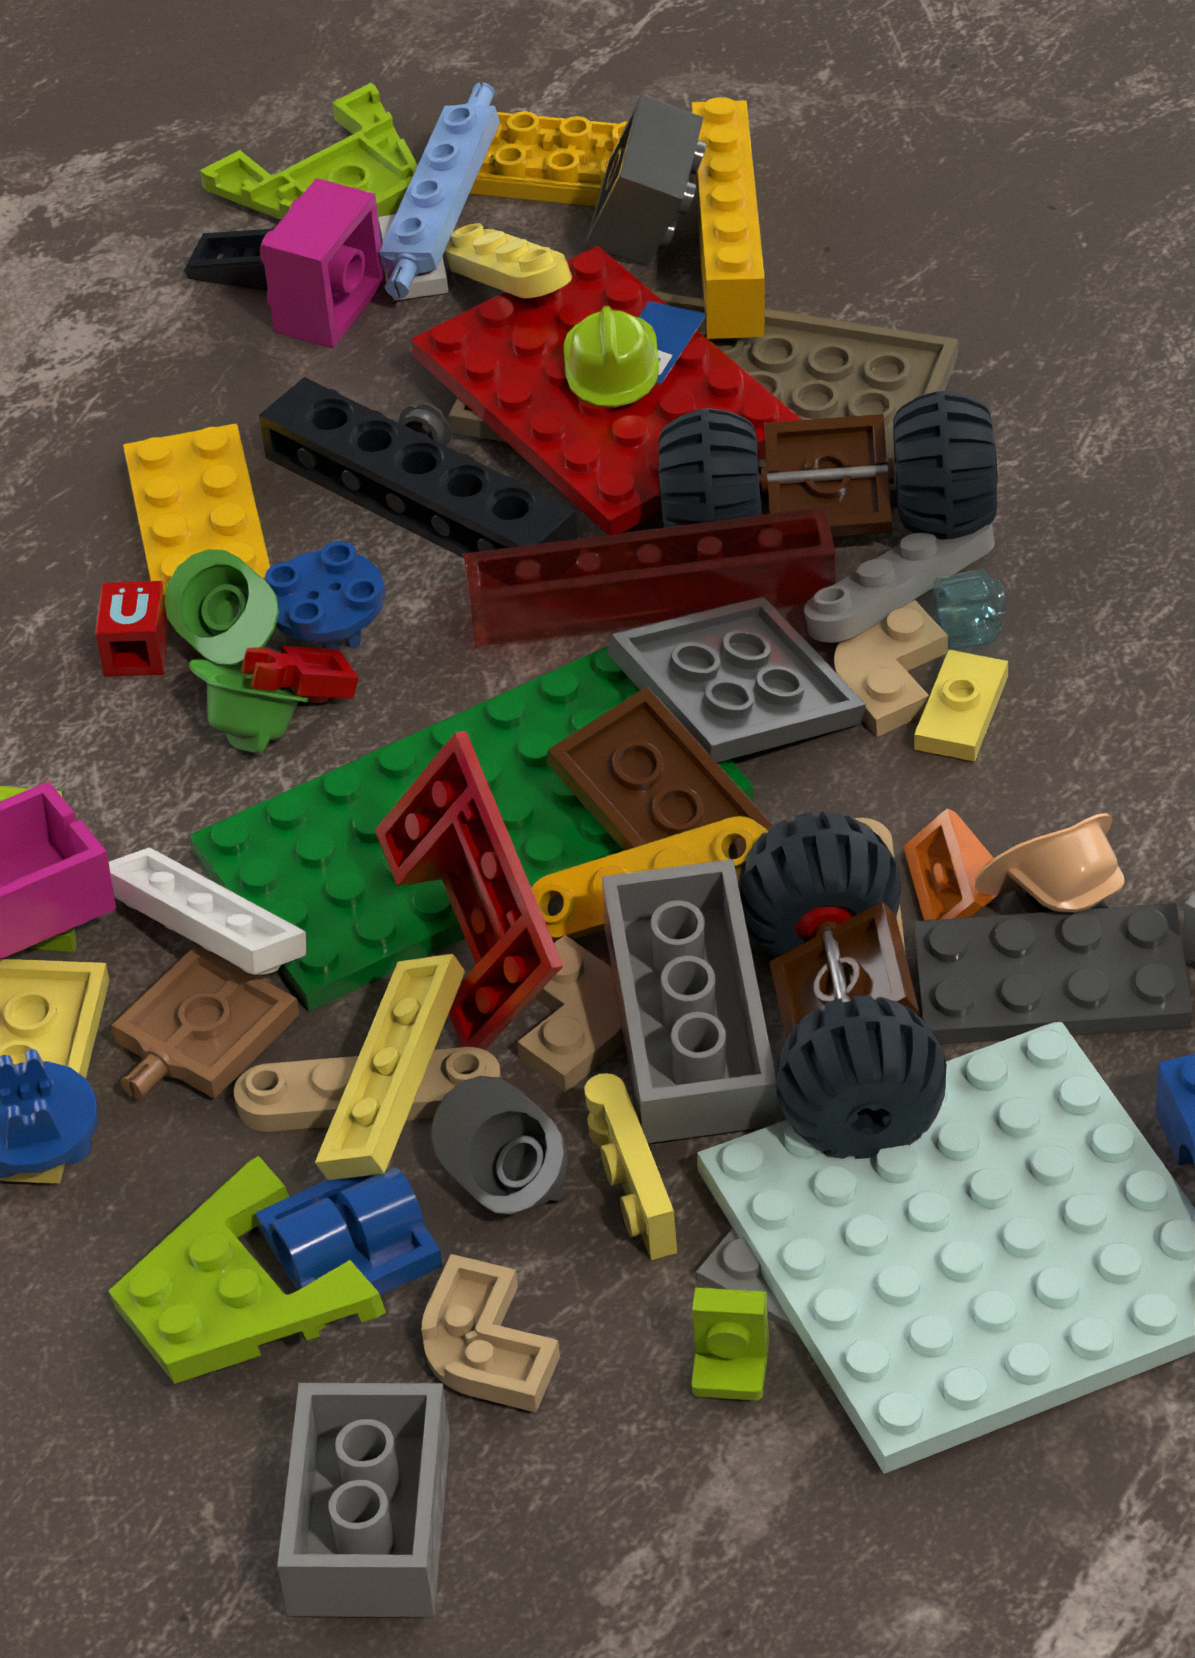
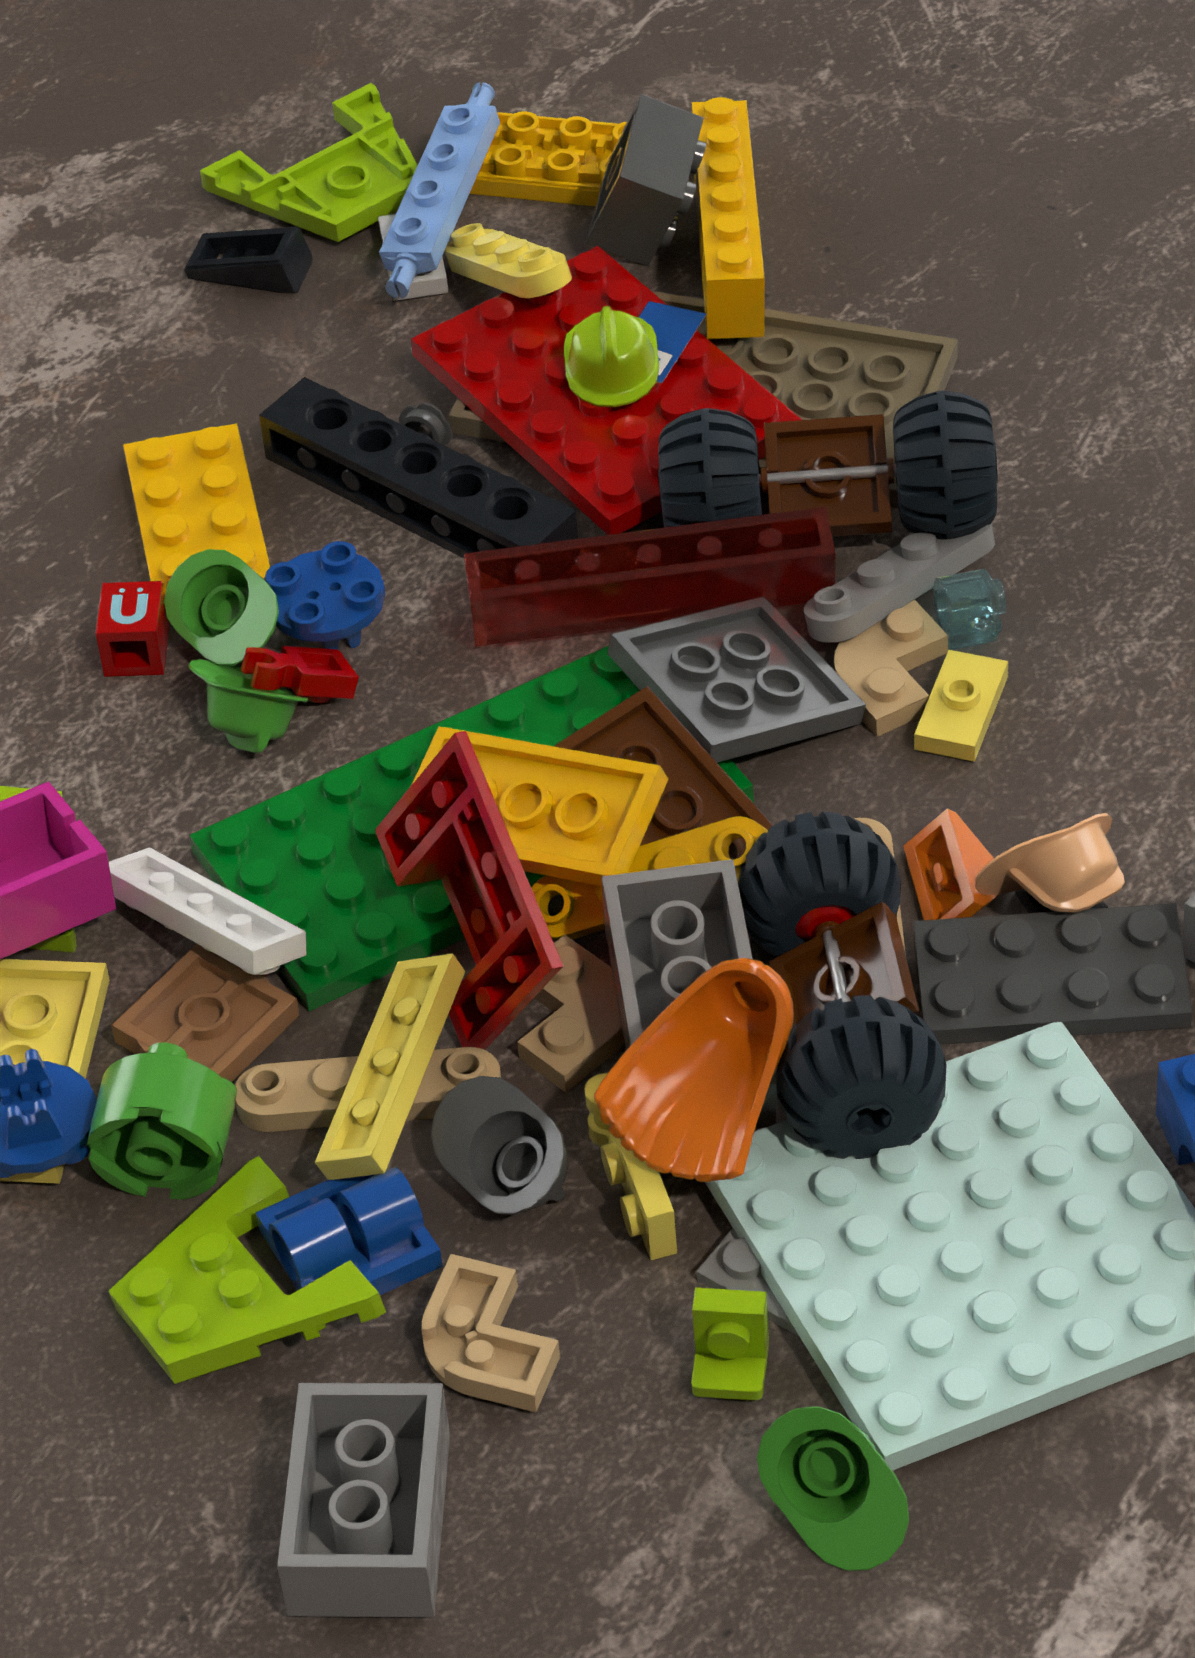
(161, 1123): none -> bright green brick
(323, 262): dark pink brick -> none
(565, 807): none -> yellow plate
(701, 1073): none -> orange hair
(833, 1487): none -> bright green piece

